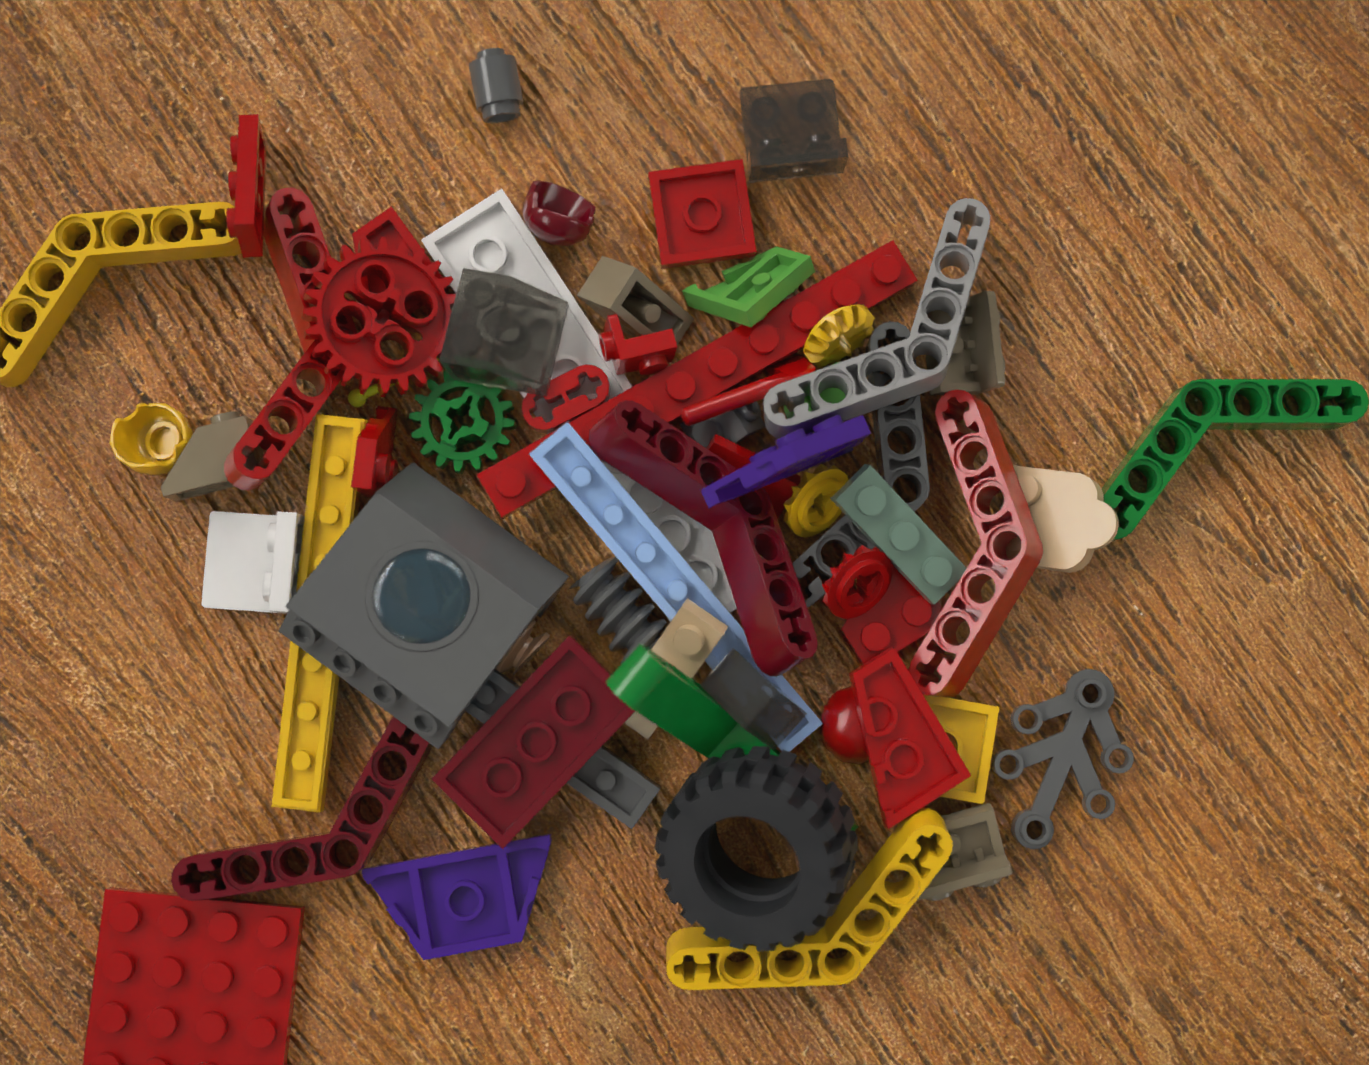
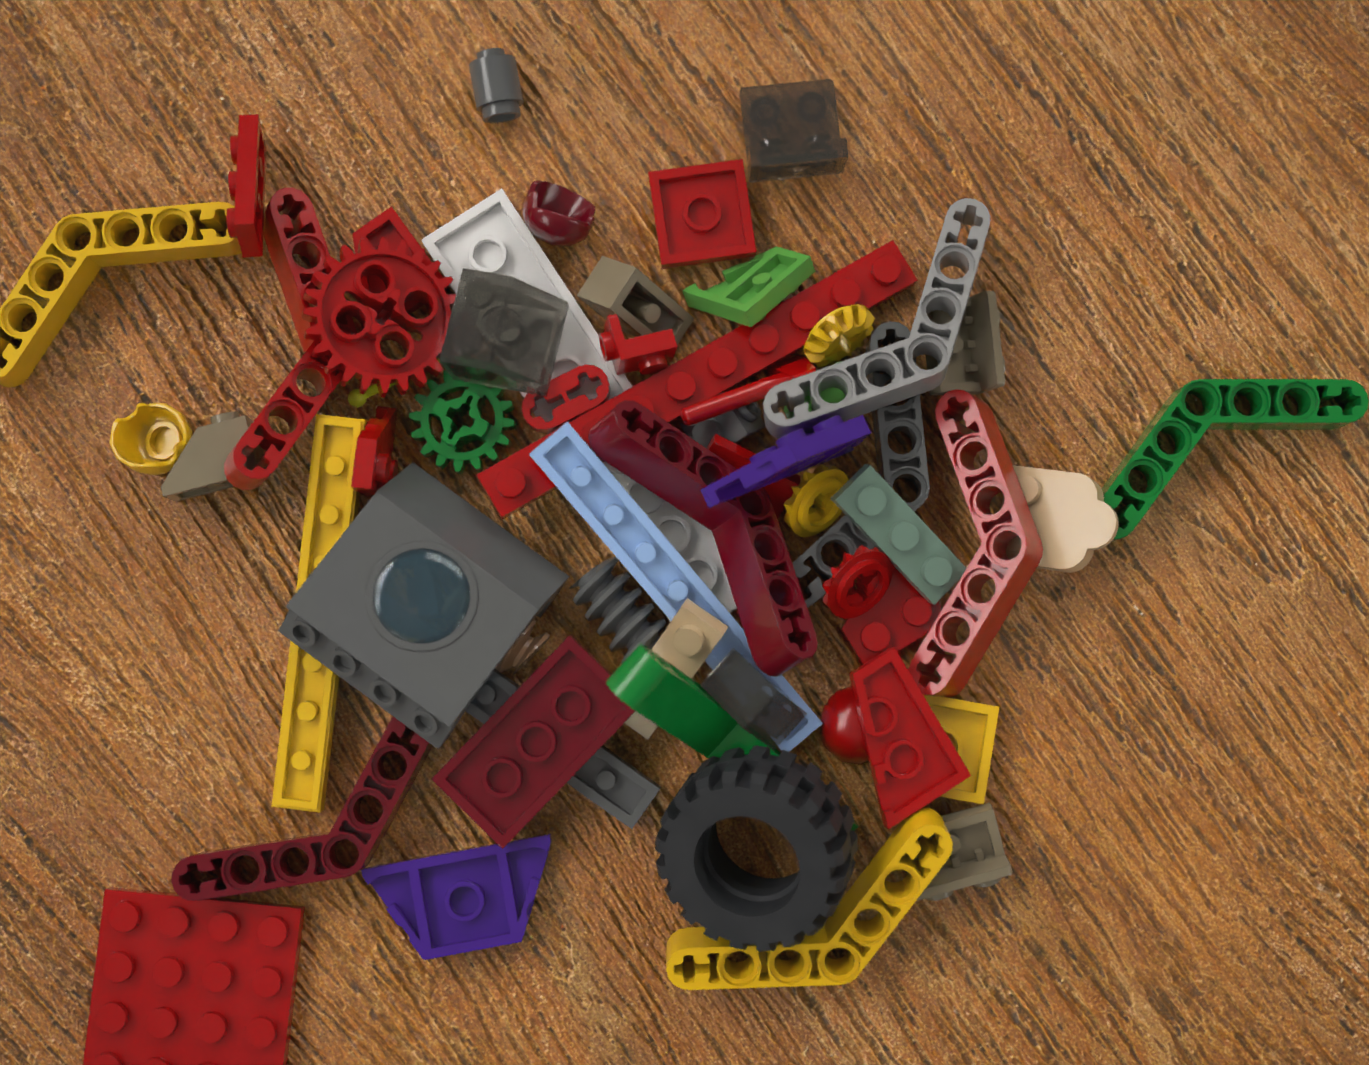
(252, 561): white bracket -> none
(1066, 752): dark grey plant -> none

